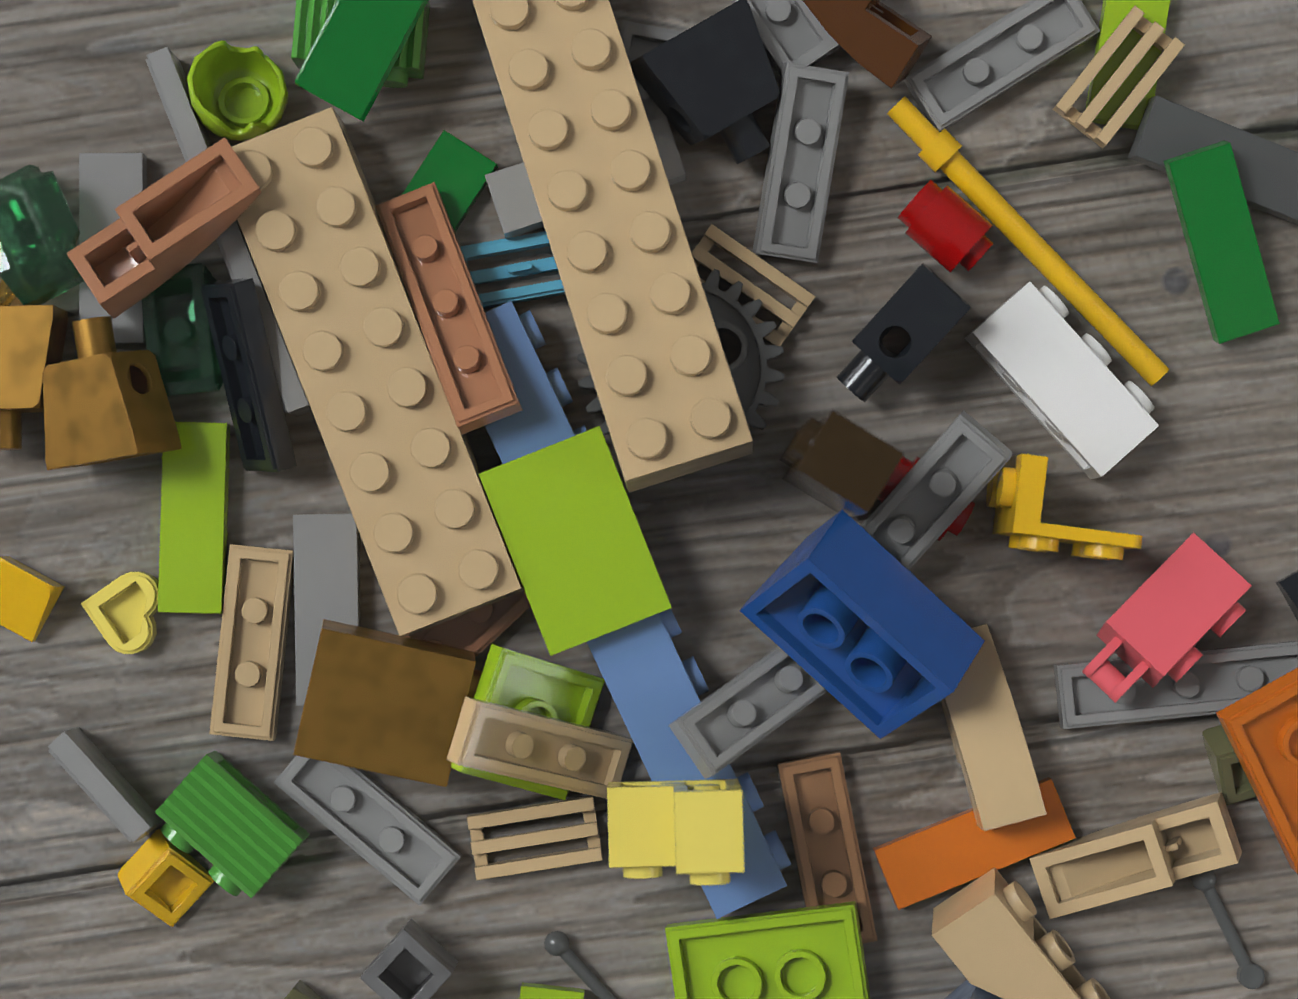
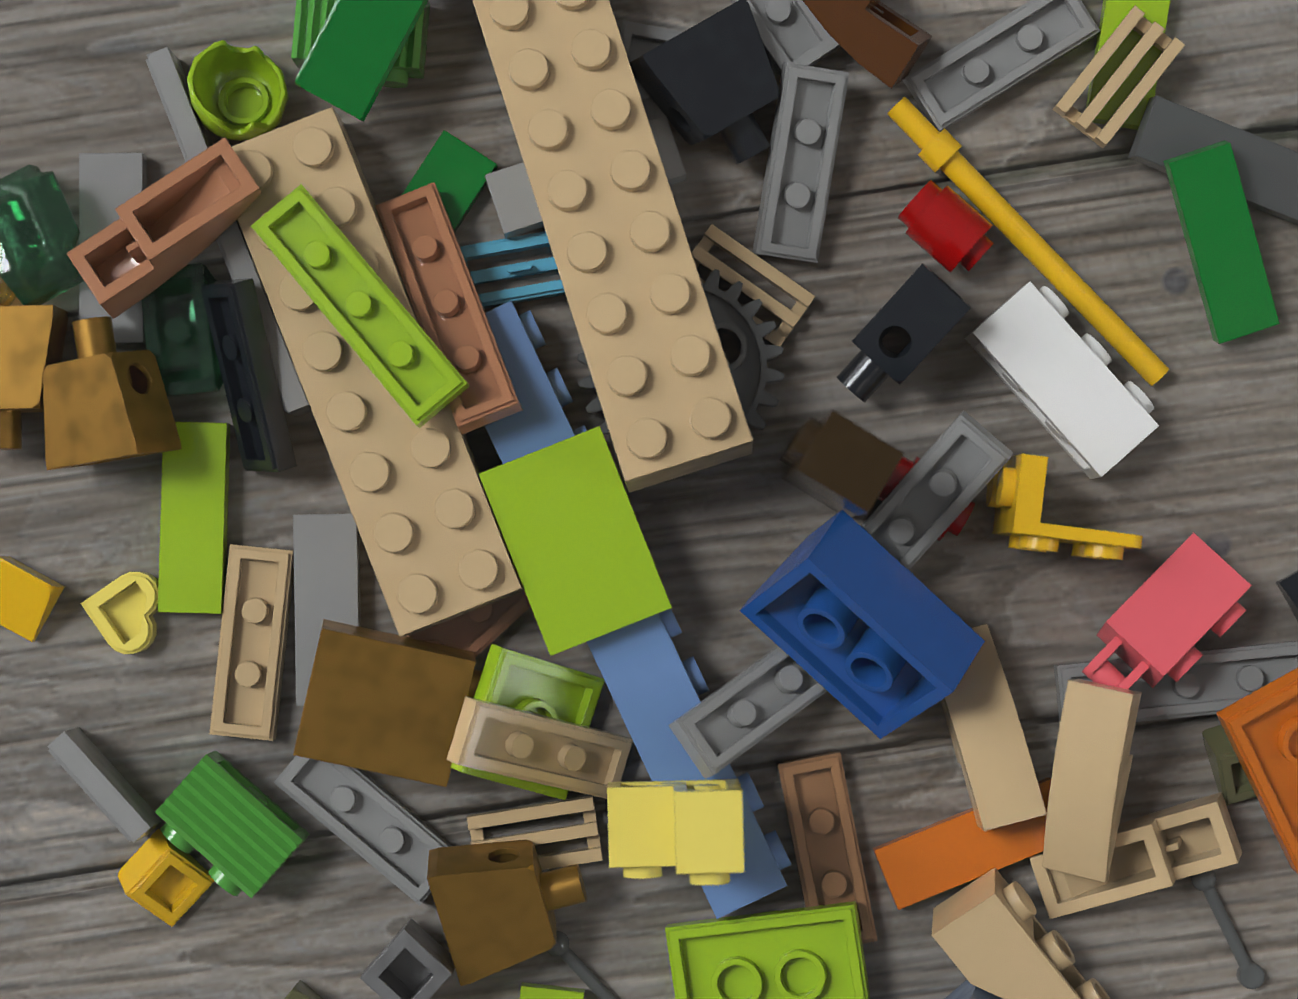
(360, 306): none -> lime tile
(498, 903): none -> pearl gold torso
(1089, 778): none -> tan slope

